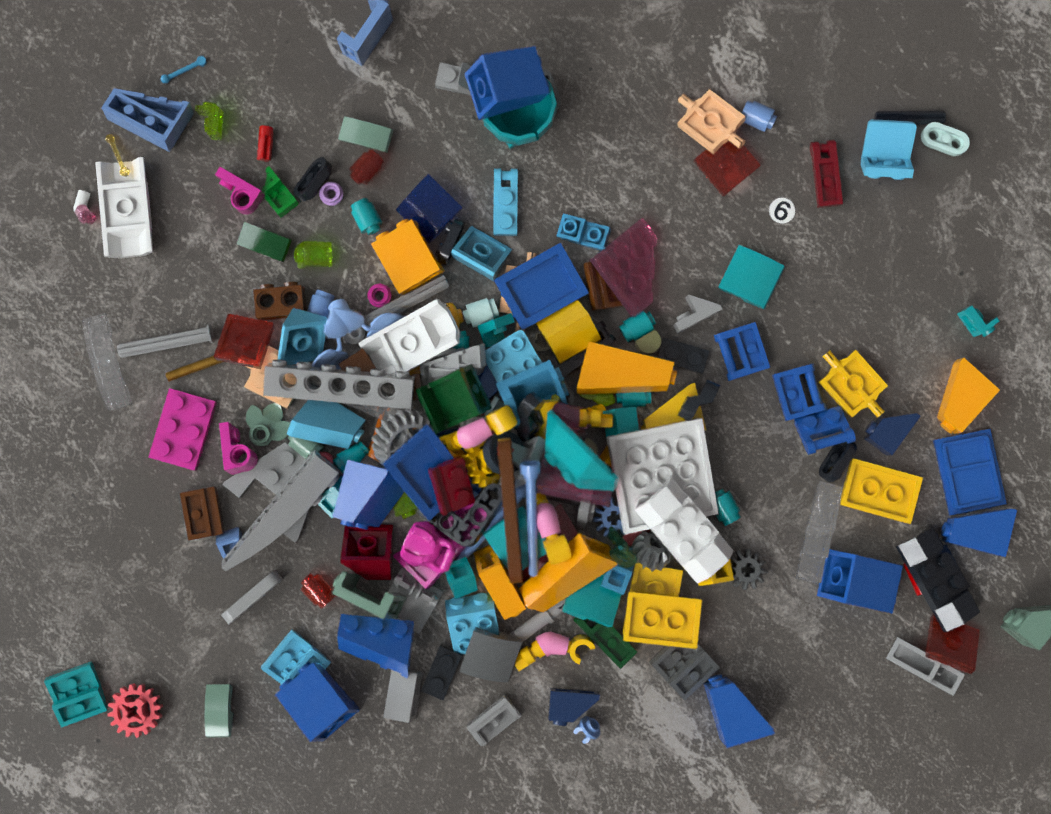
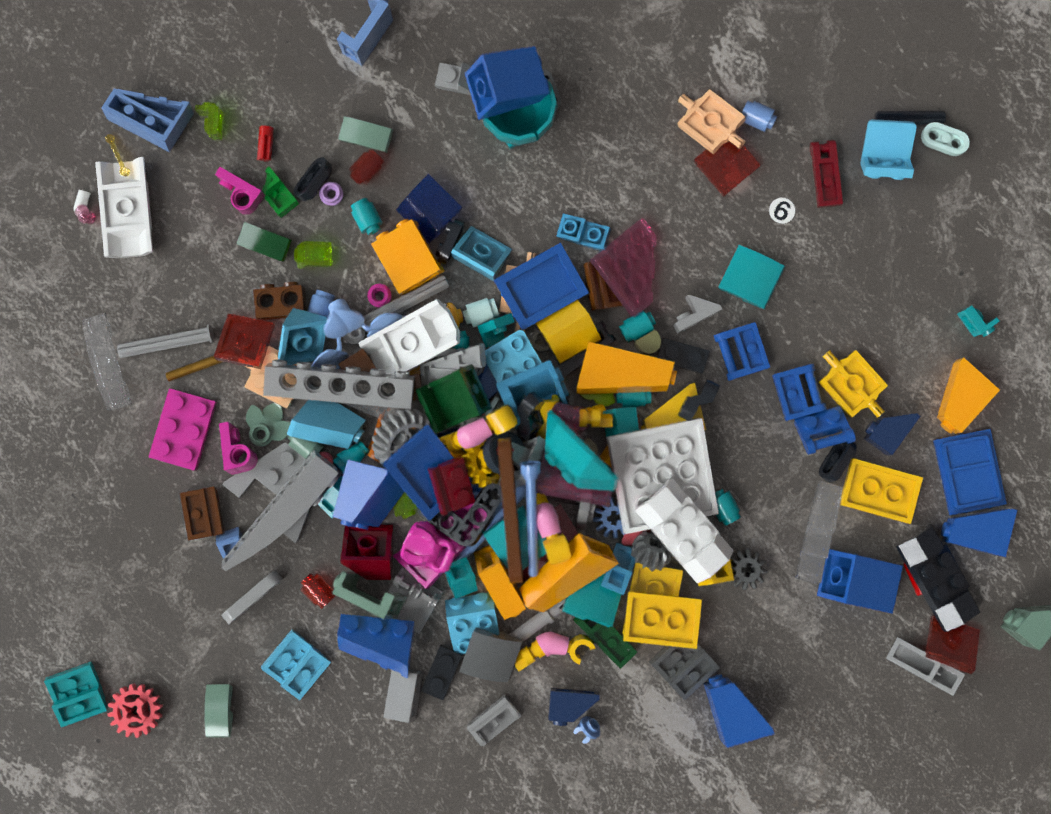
(201, 61): dark azure hinge -> none
(316, 702): blue slope -> none
(505, 203): medium azure plate -> none
(622, 552): clear green piece -> none

